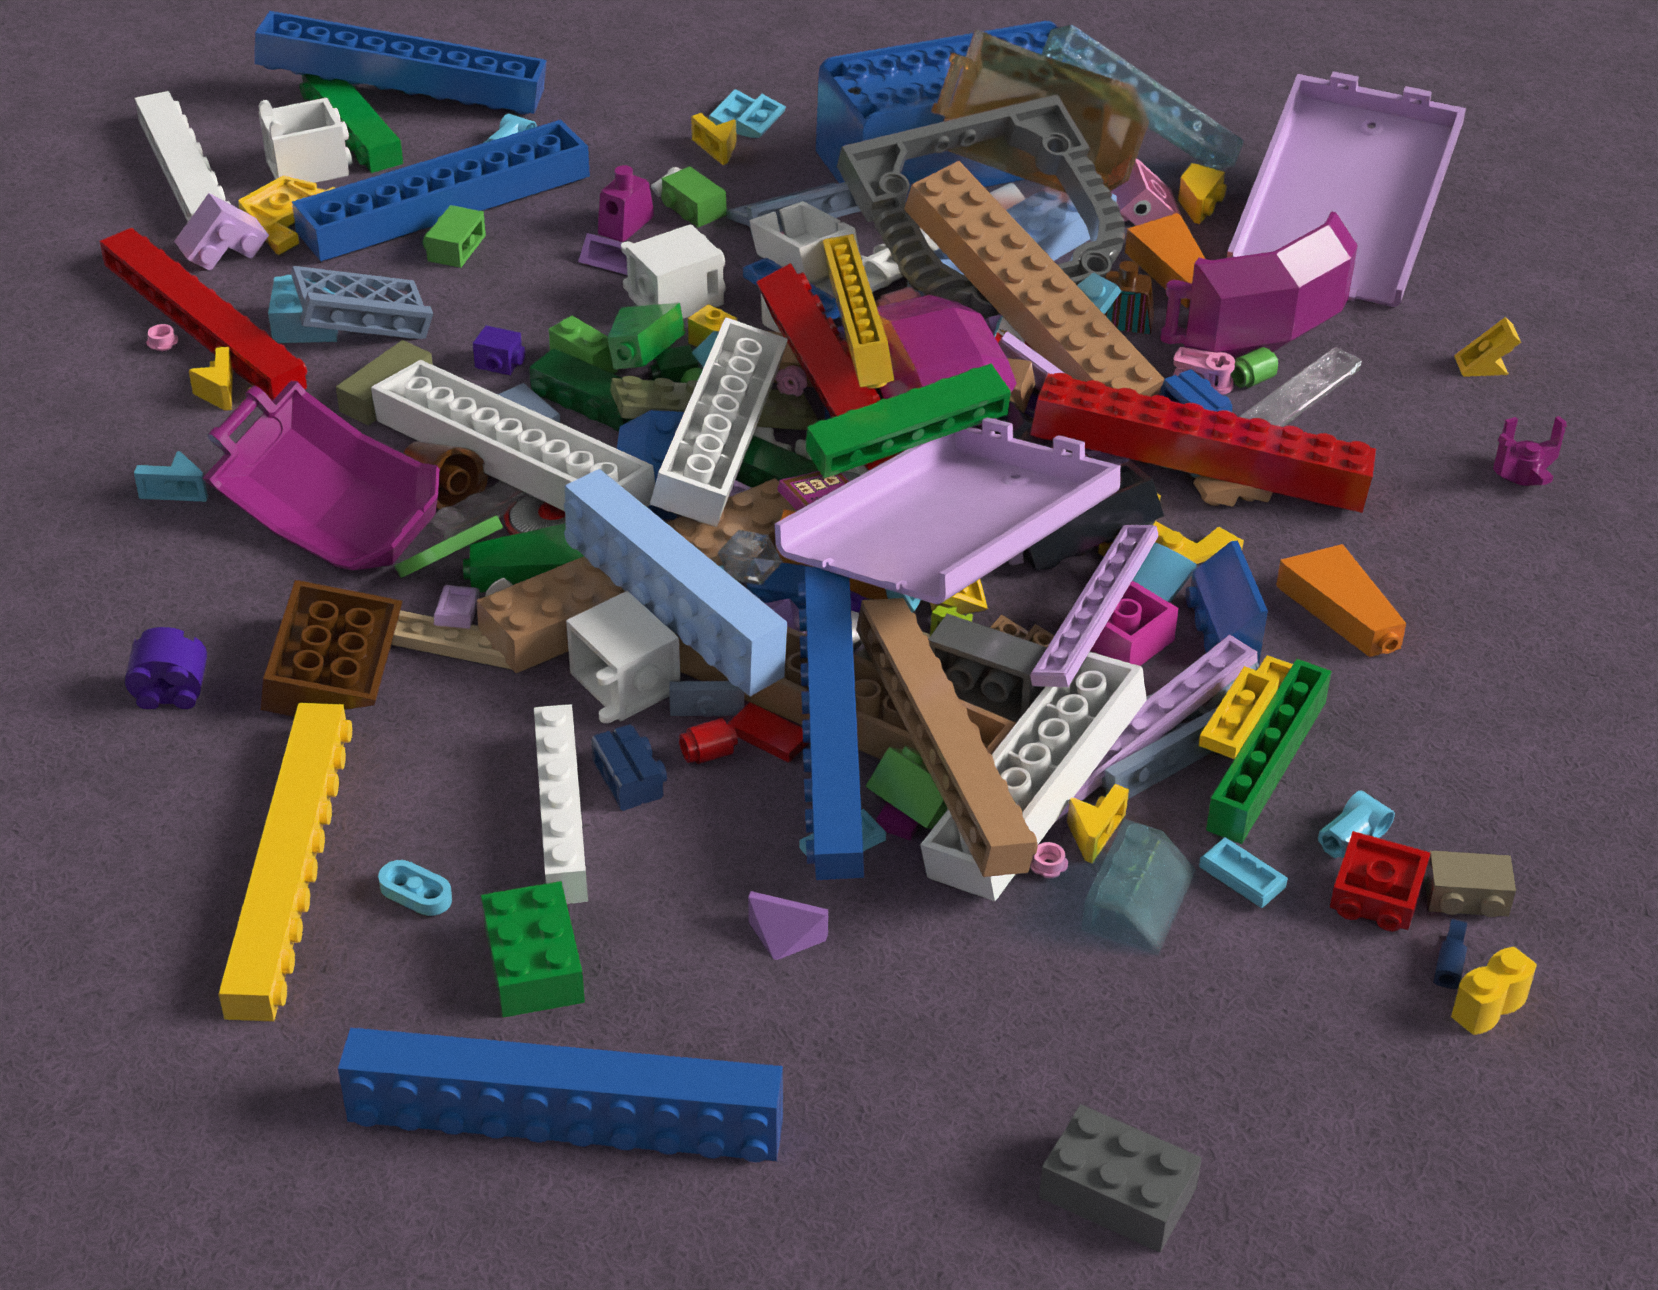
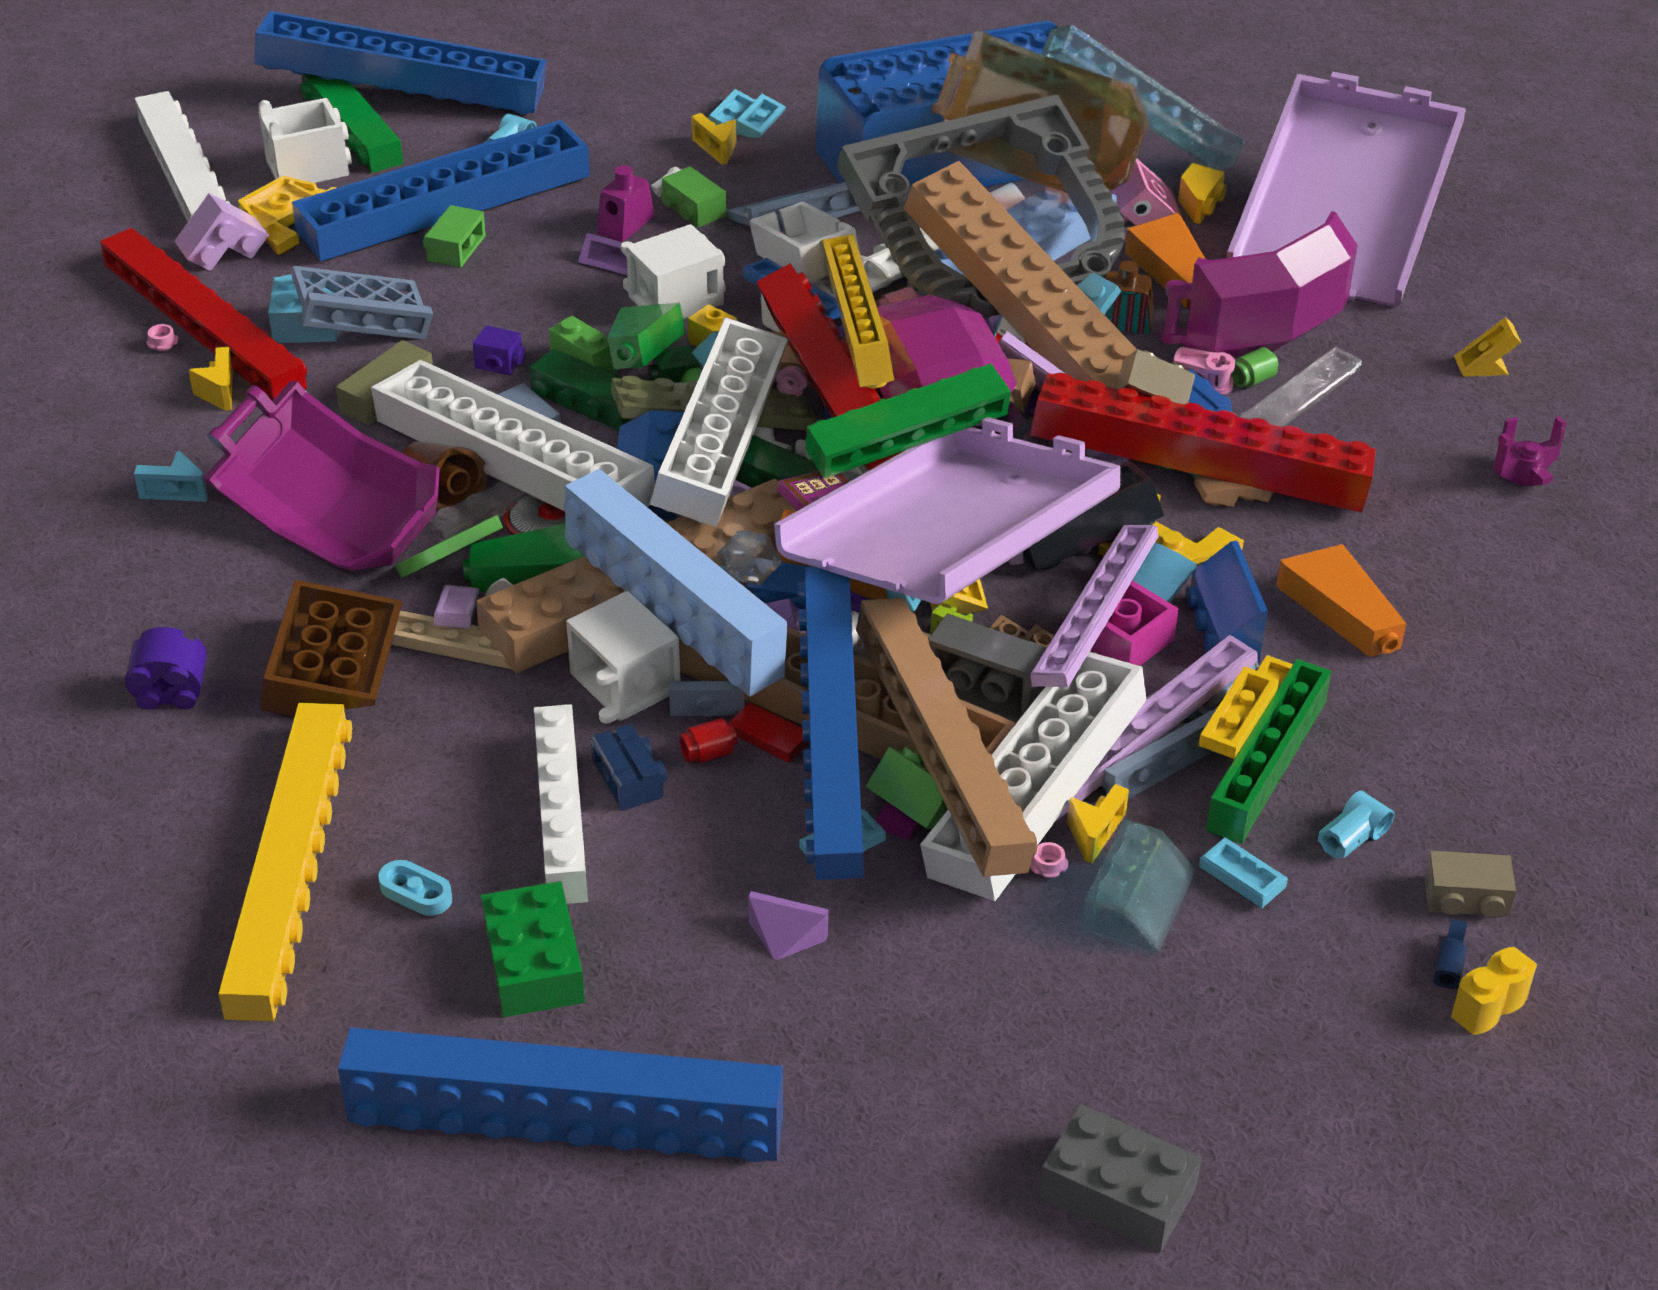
(1153, 376): none -> dark tan brick
(1379, 881): red plate -> none

